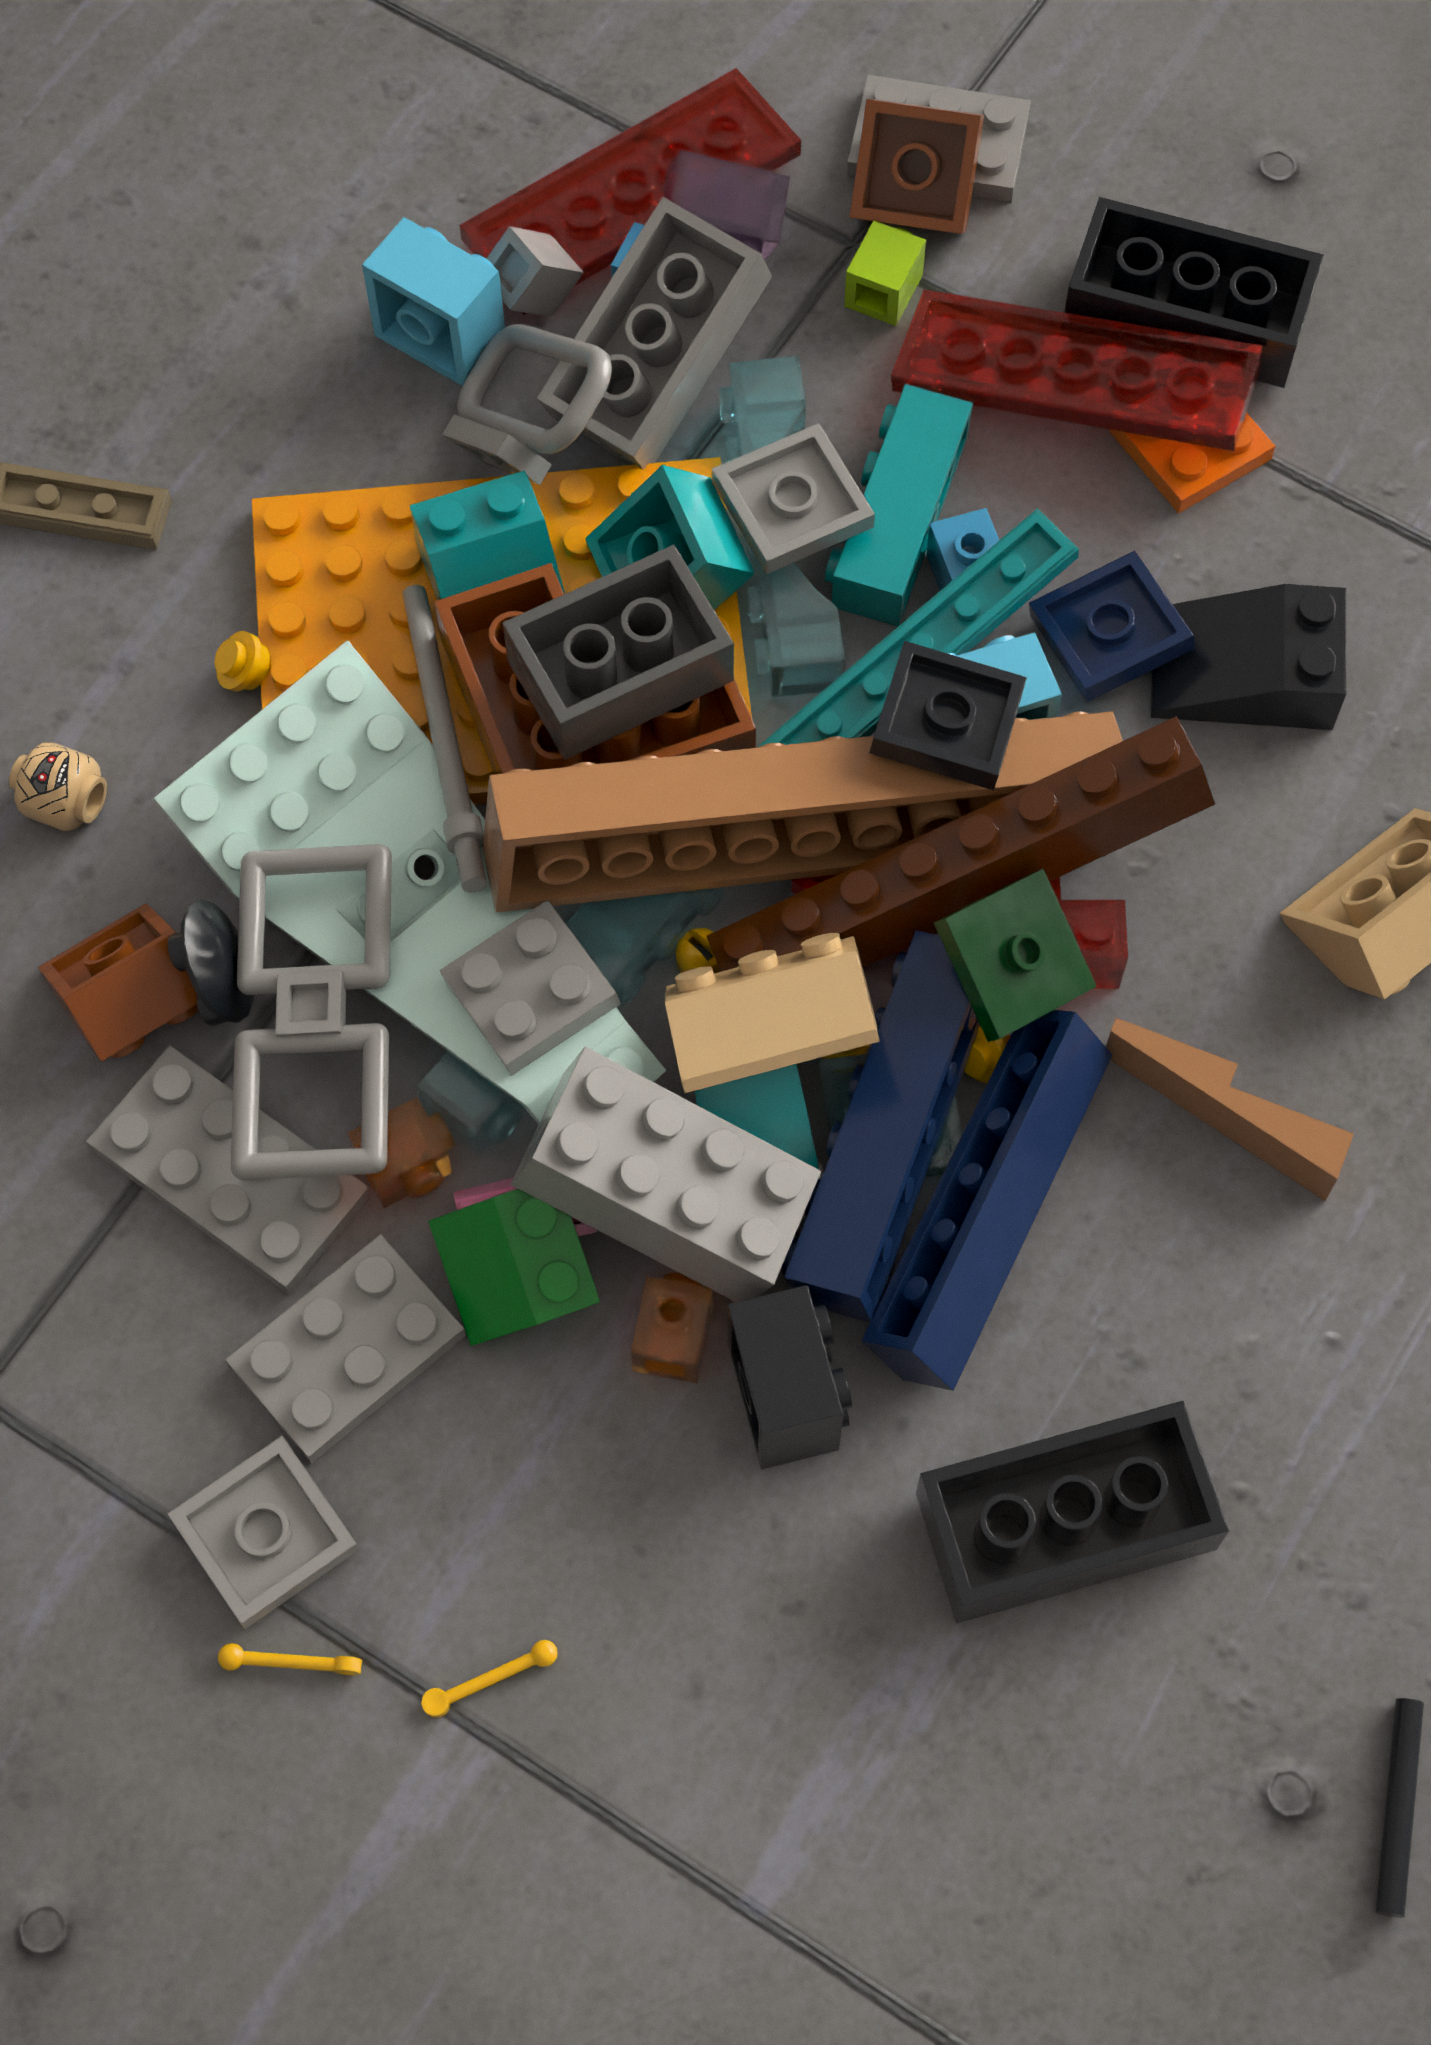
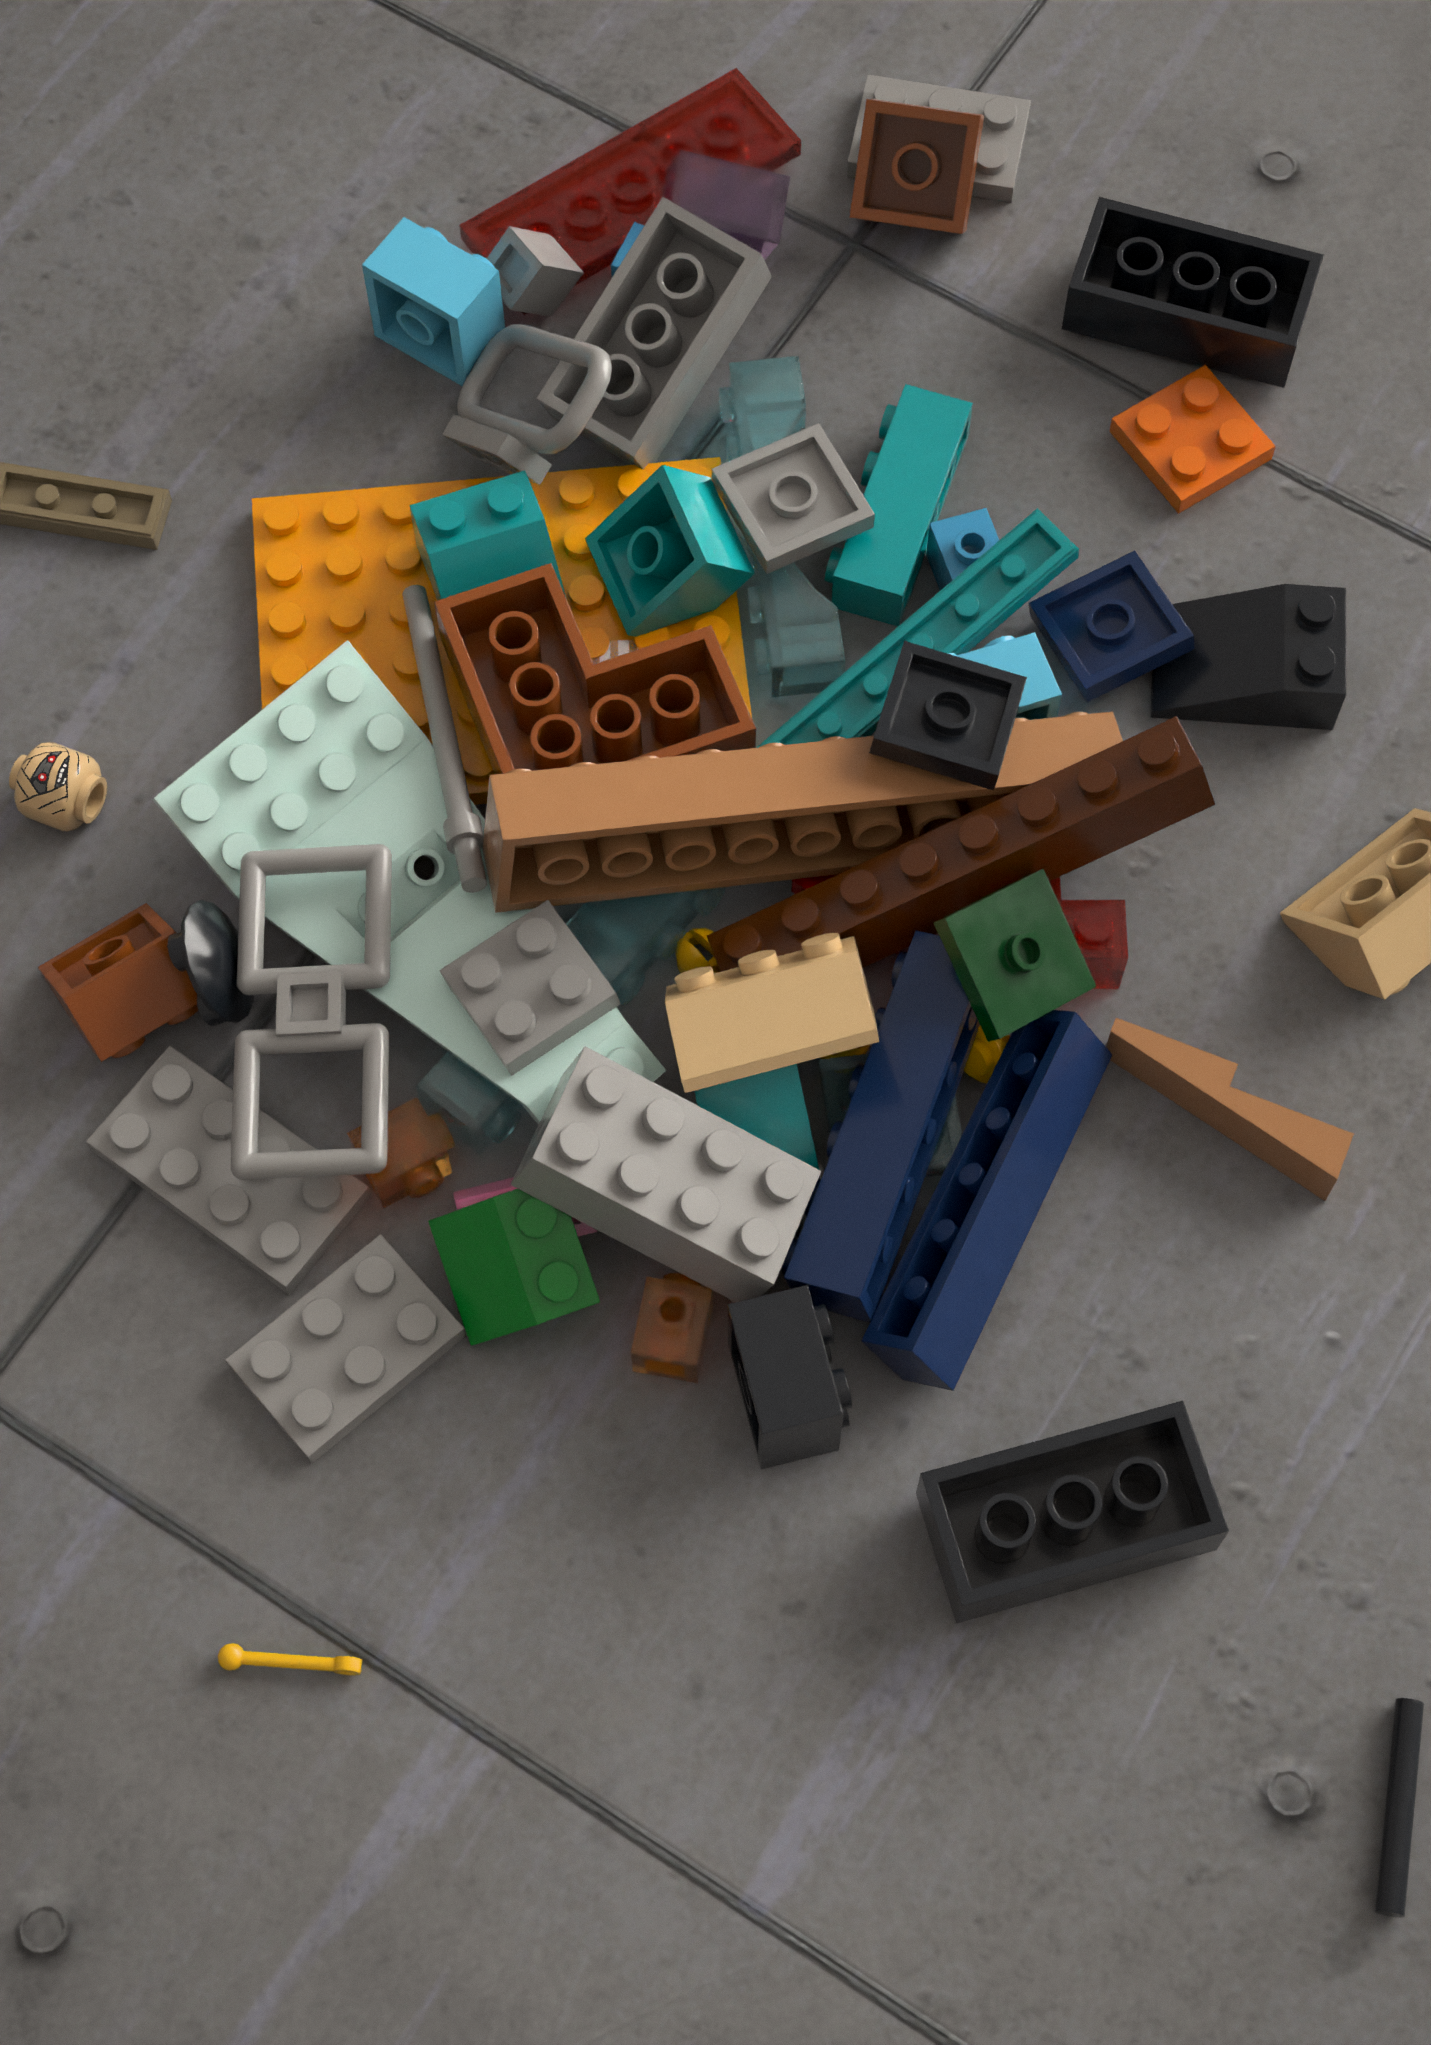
(241, 662): yellow plate -> none
(263, 1532): light grey plate -> none
(437, 1702): yellow hinge -> none
(619, 651): dark grey brick -> none
(884, 272): lime brick -> none
(1080, 369): clear red plate -> none

